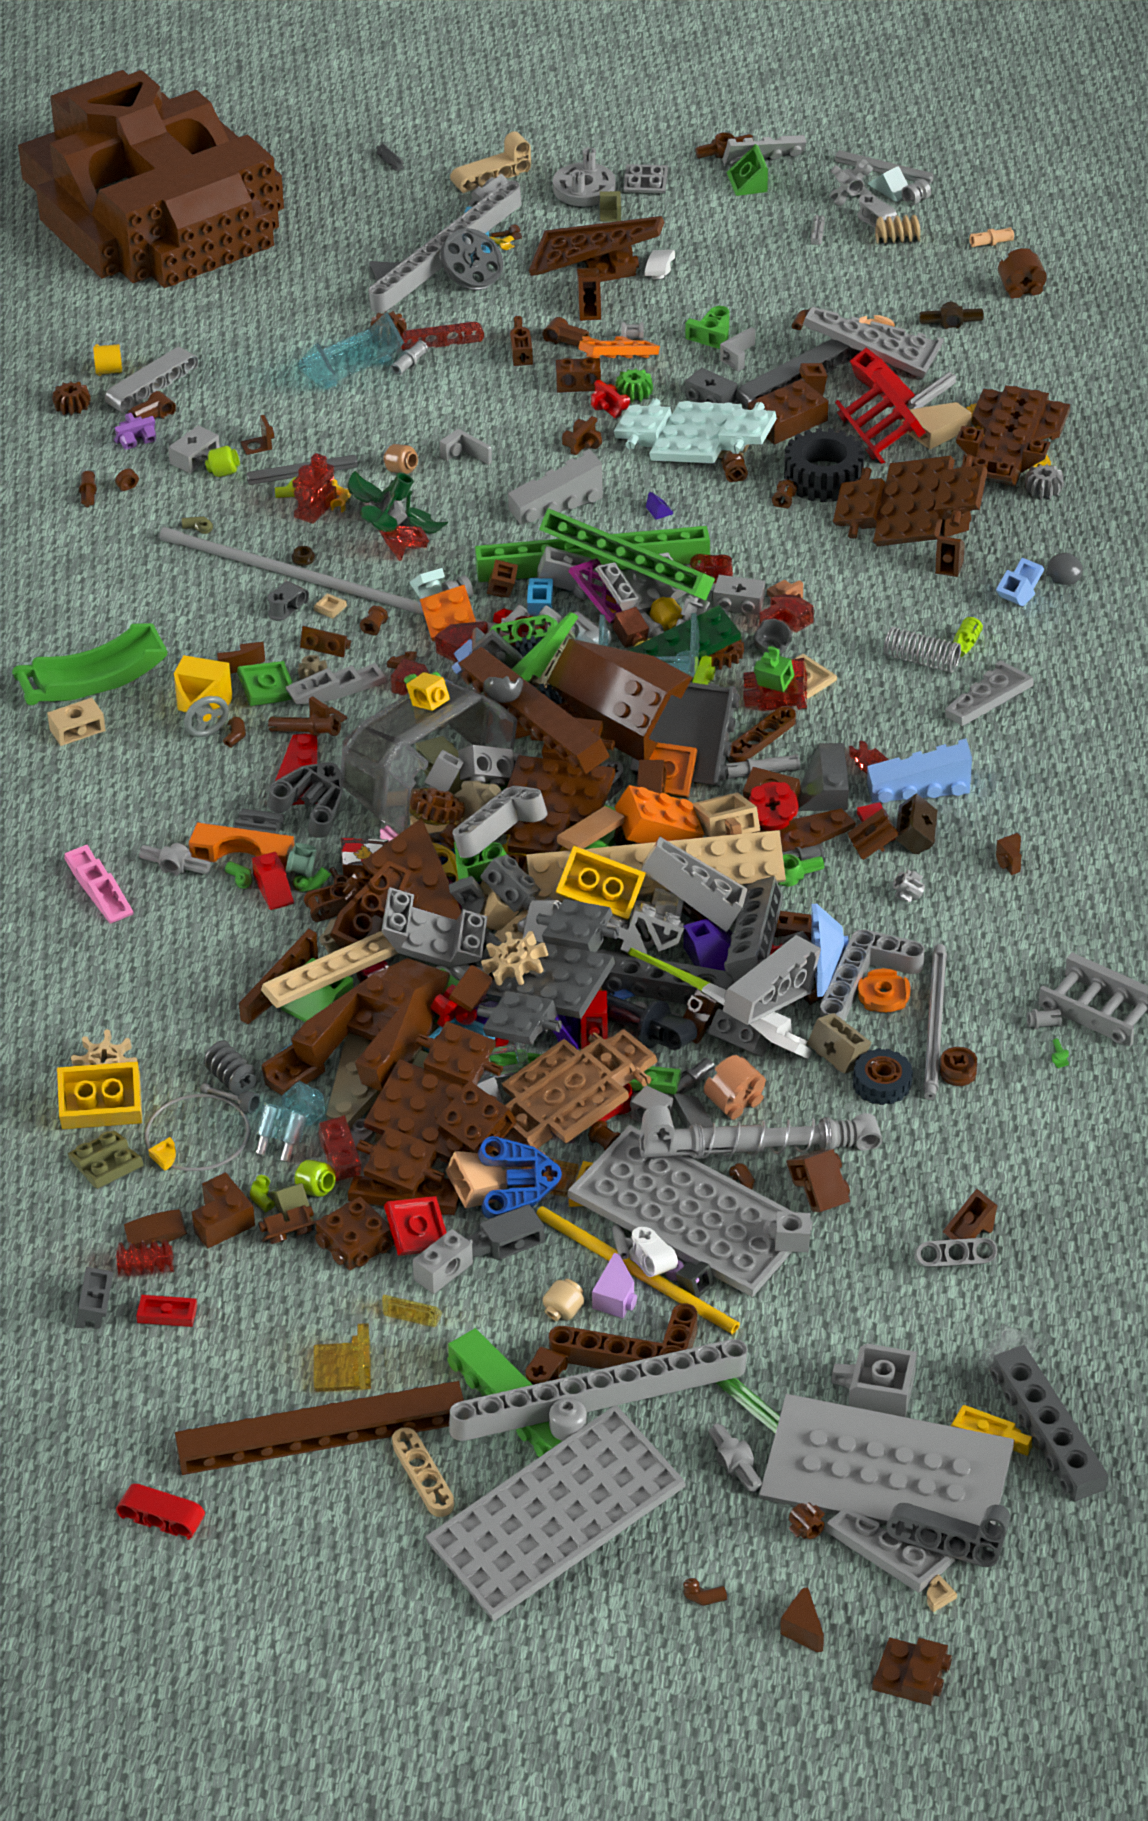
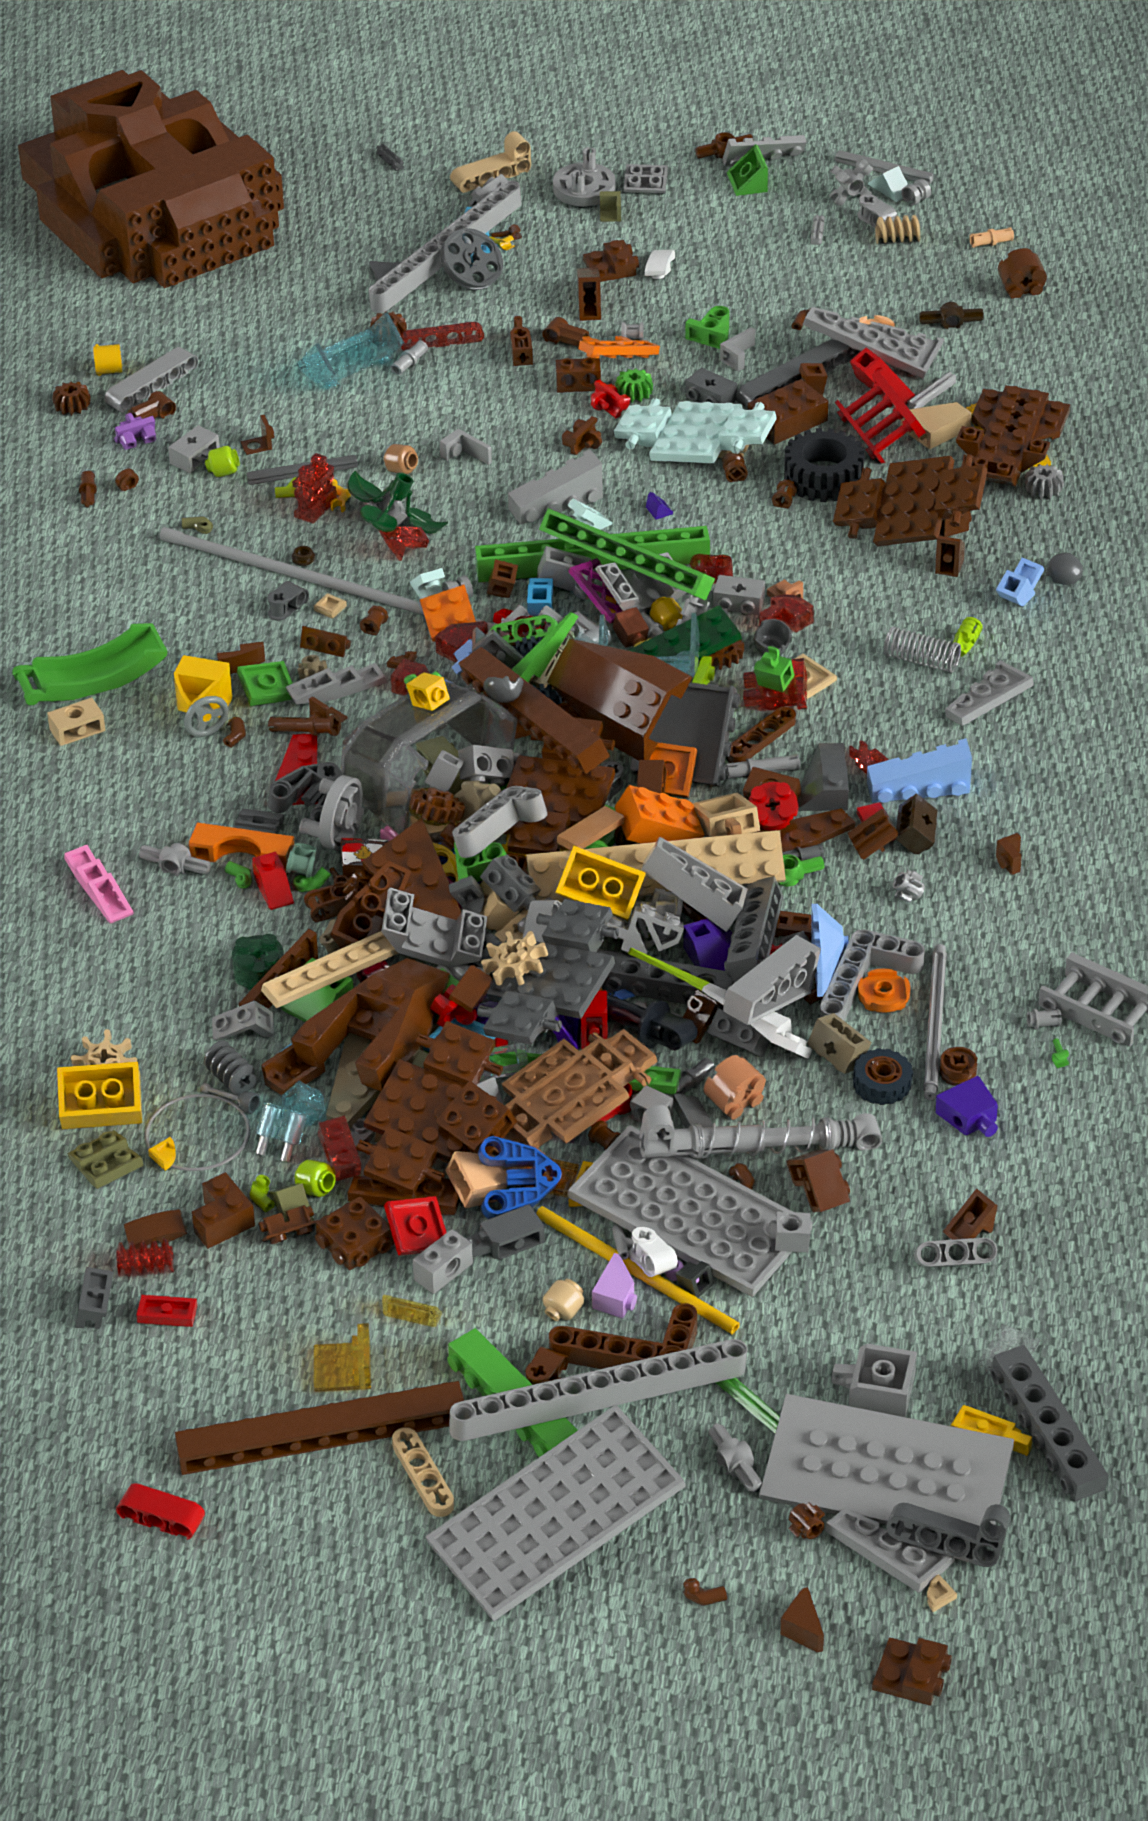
(243, 1018): none -> light grey bracket
(254, 958): none -> clear green brick
(340, 812): none -> light grey piece
(567, 1417): light grey head -> none
(579, 243): reddish brown wing -> none
(588, 515): none -> light aqua slope
(969, 1107): none -> dark purple torso

